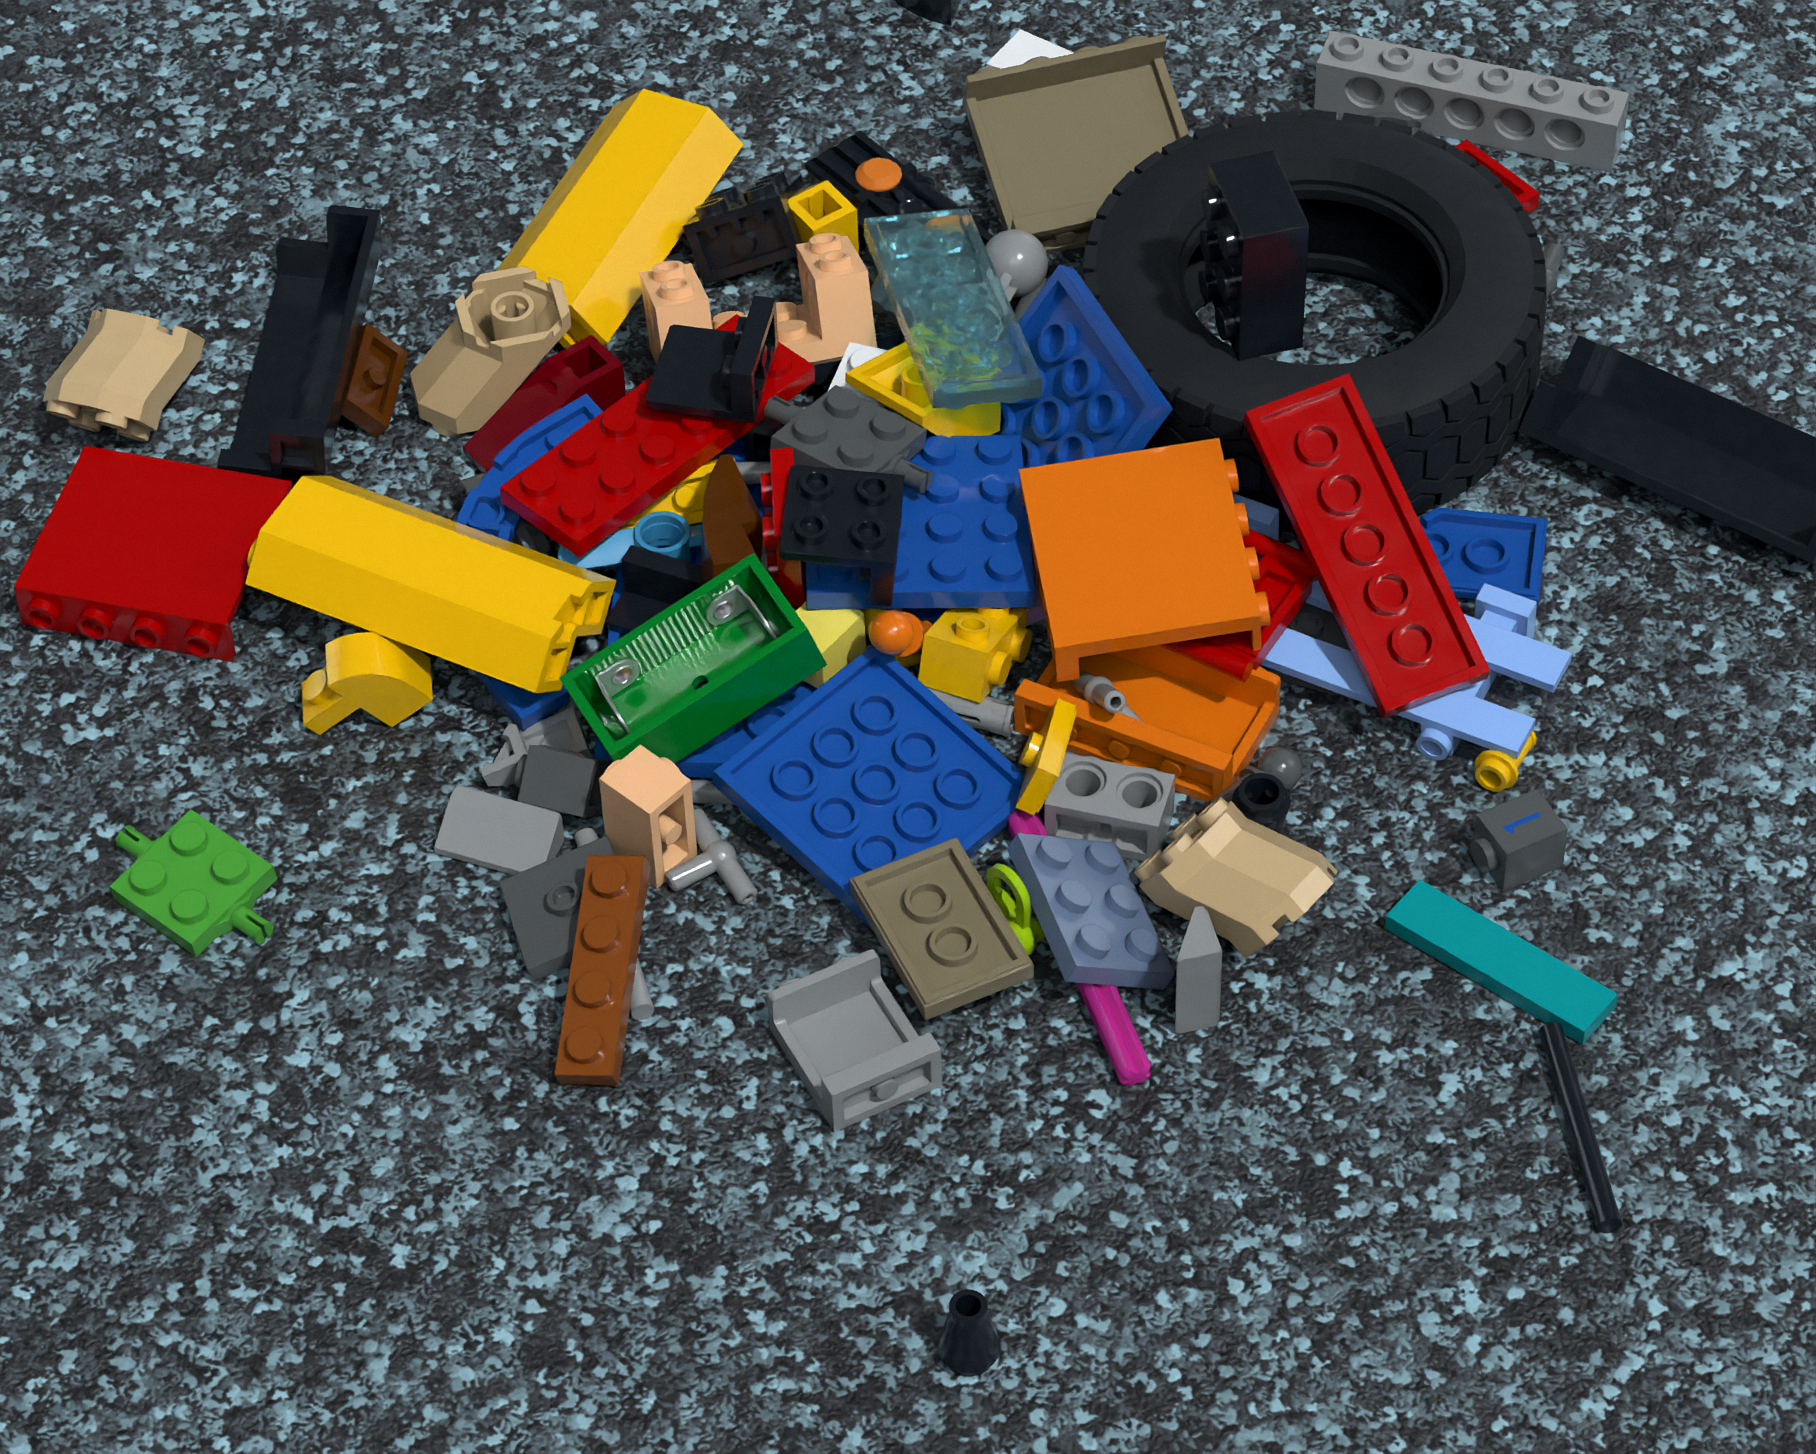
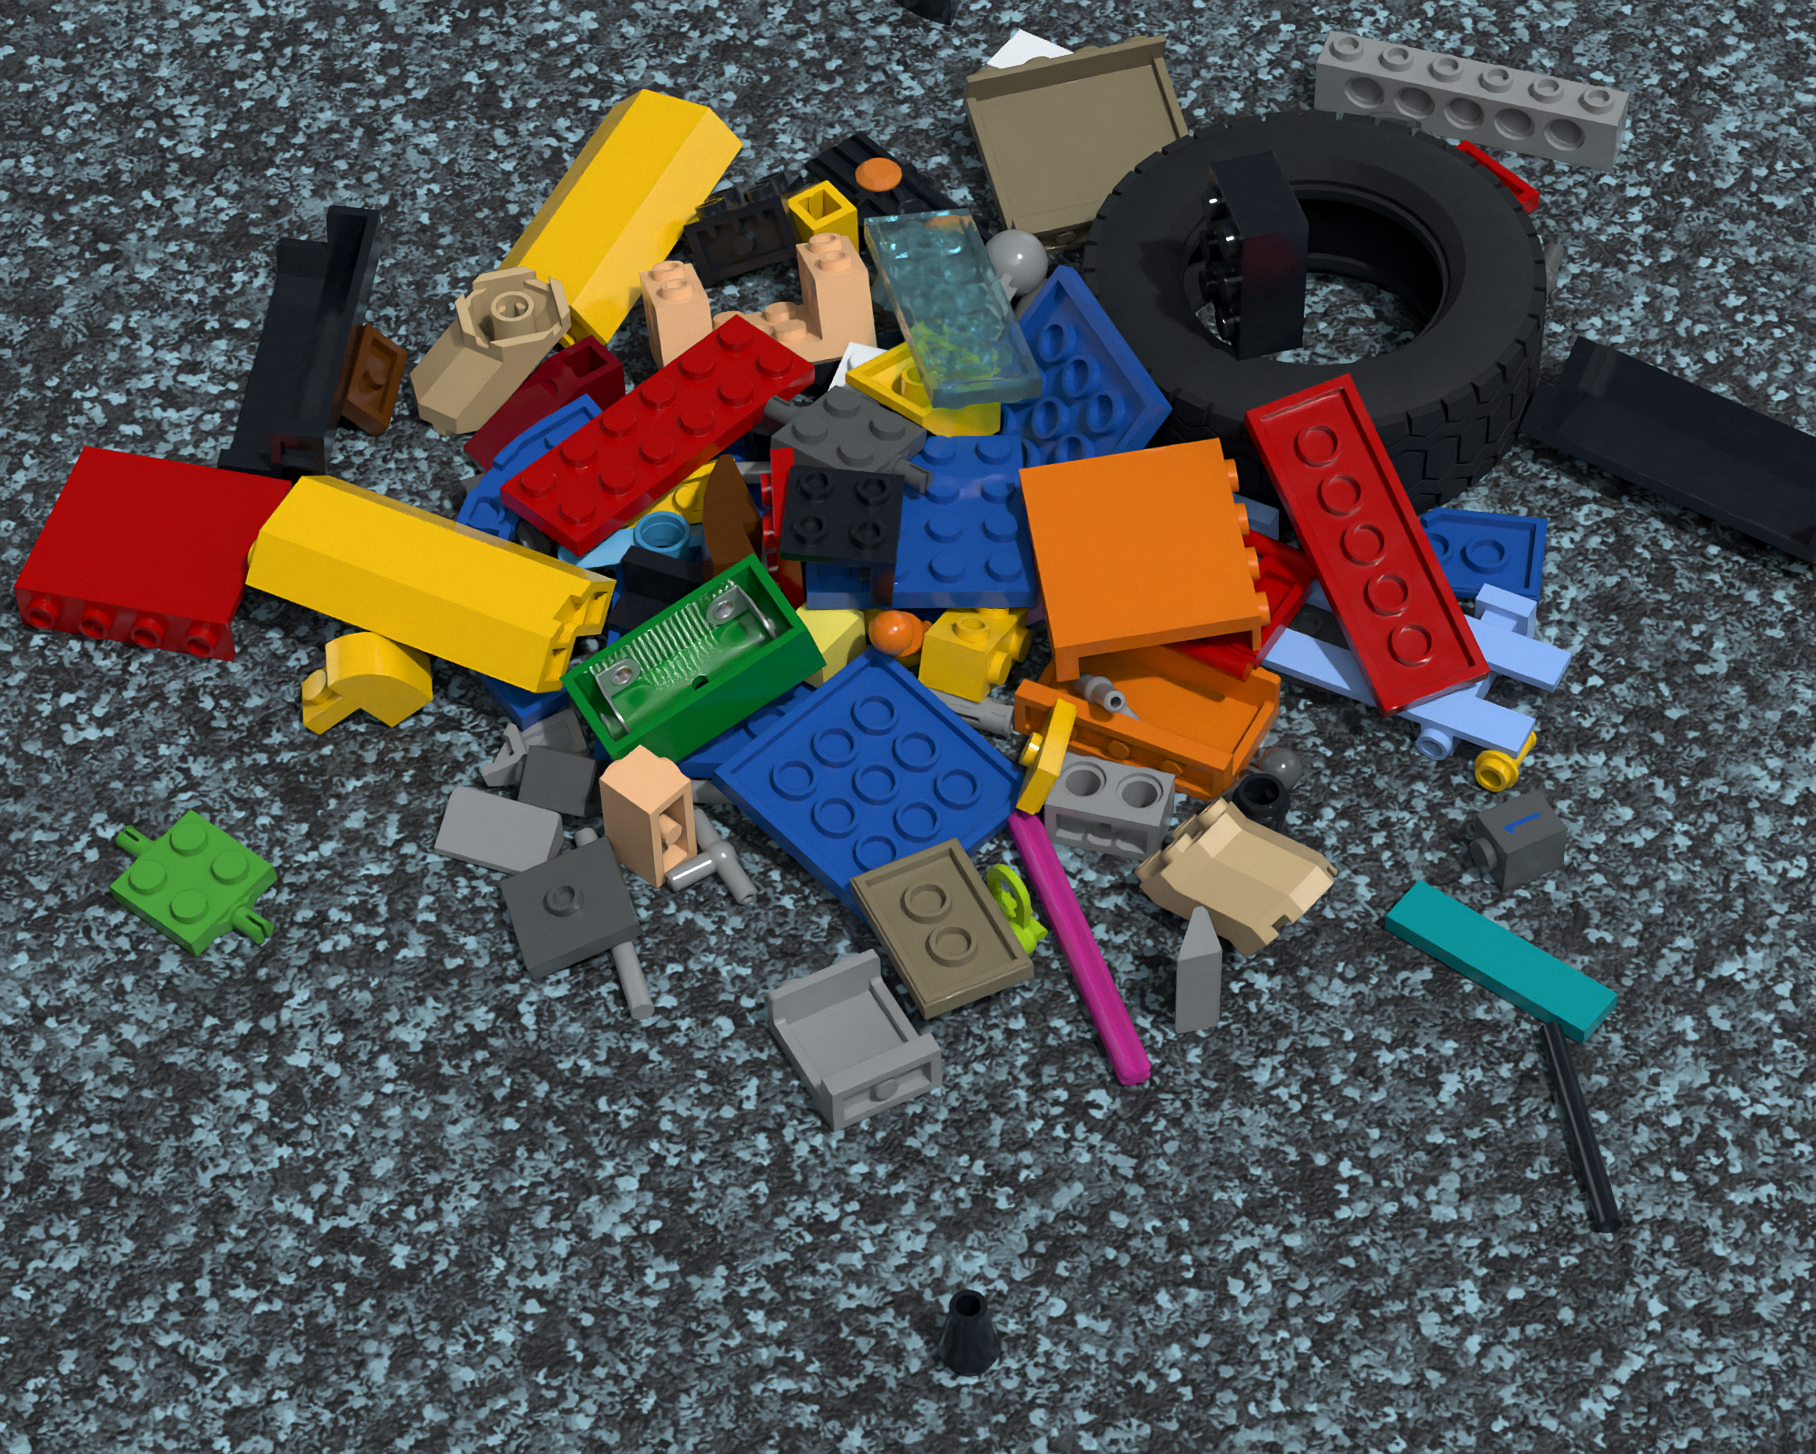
(122, 373): tan brick -> none
(602, 970): dark orange plate -> none
(717, 369): black bracket -> none
(1090, 912): sand blue plate -> none

